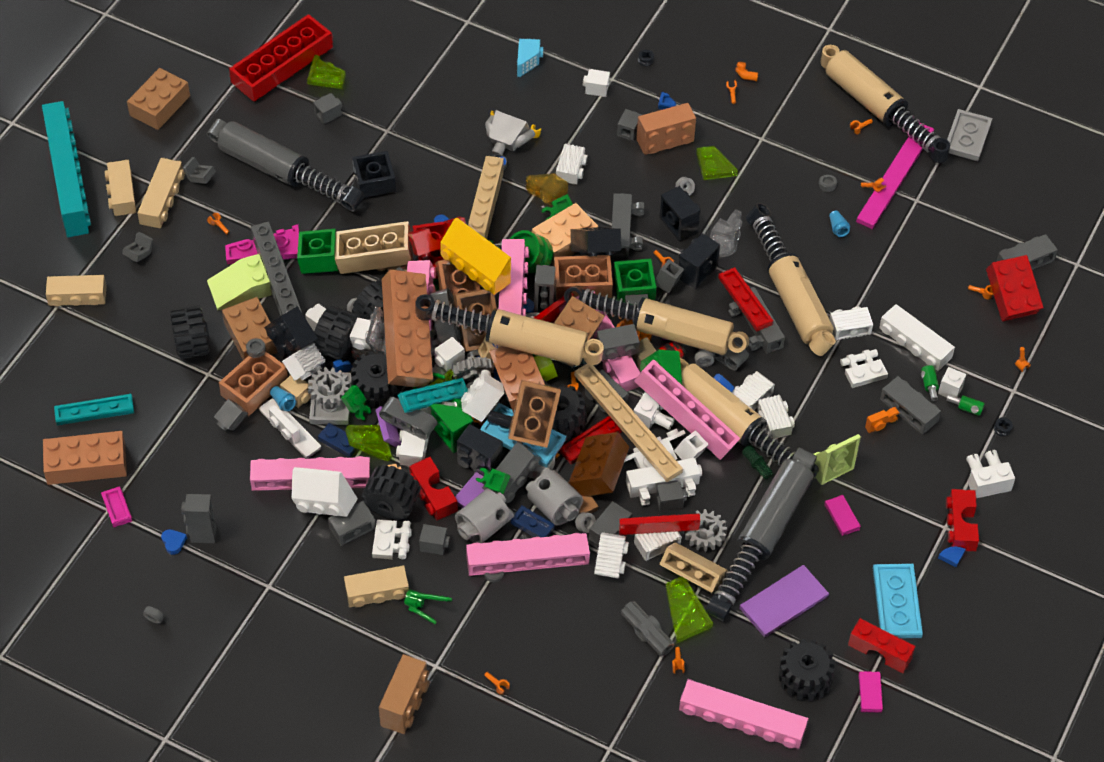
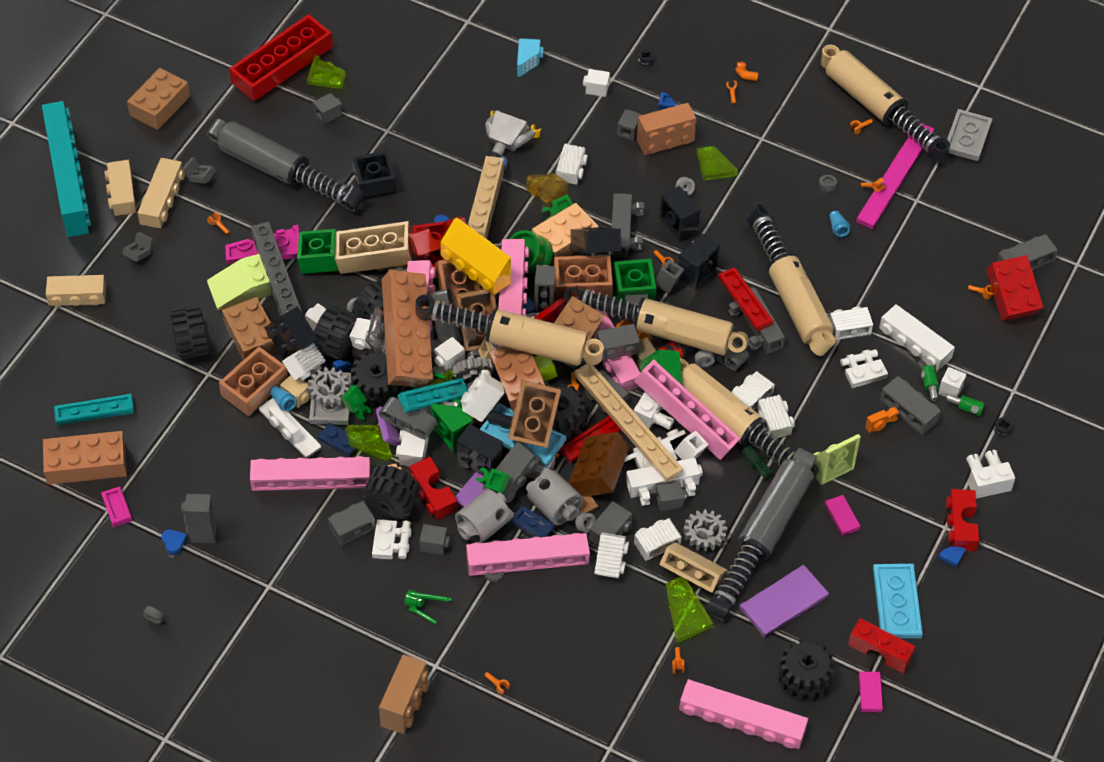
(230, 415): dark grey brick -> none
(255, 348): dark grey tile -> none
(322, 492): white slope -> none
(376, 586): tan brick -> none
(647, 628): dark grey piece -> none
(659, 524): red tile -> none
(724, 382): blue tile -> none
(727, 233): clear brick -> none
(1022, 362): orange hand -> none

